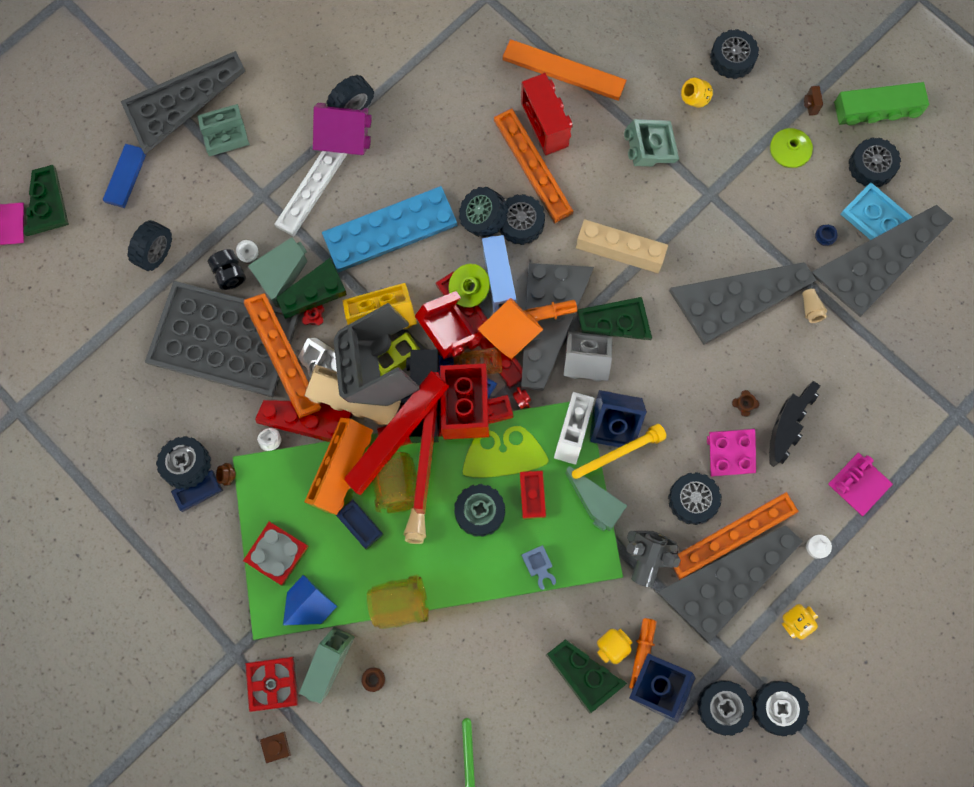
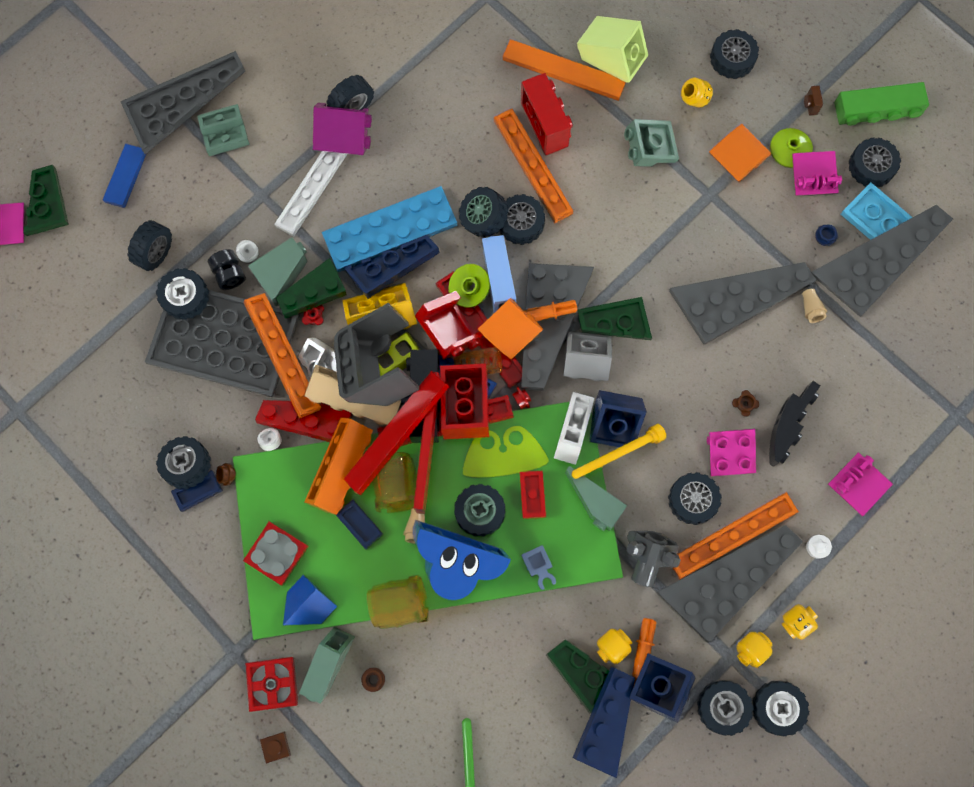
(182, 293): none -> black wheel
(382, 271): none -> dark blue wing
(456, 561): none -> blue brick
(605, 730): none -> dark blue wing
(614, 46): none -> yellowish green slope
(621, 246): tan brick -> none
(740, 152): none -> orange slope
(754, 649): none -> yellow head
(815, 173): none -> dark pink hinge

